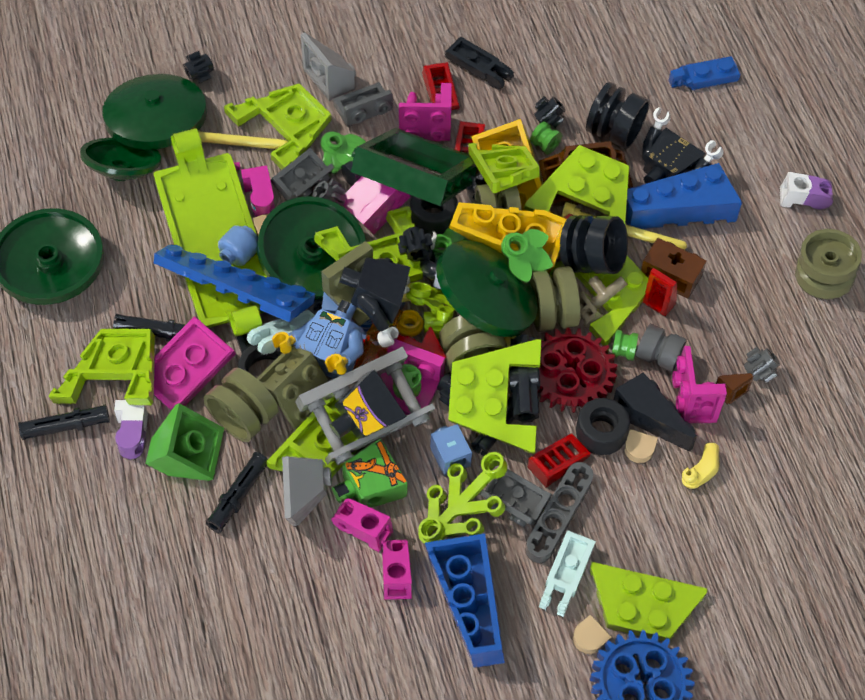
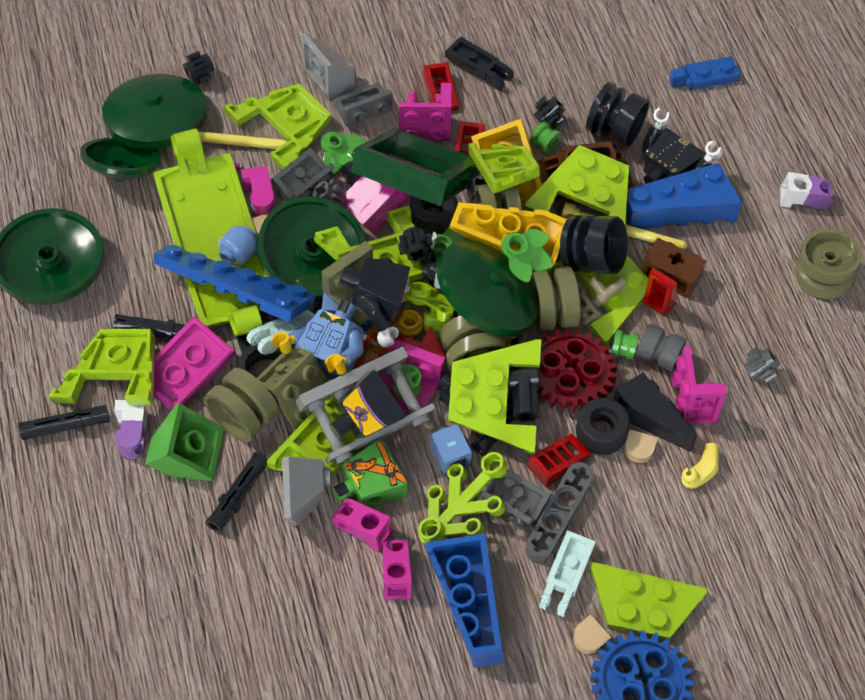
(736, 385): reddish brown slope -> none

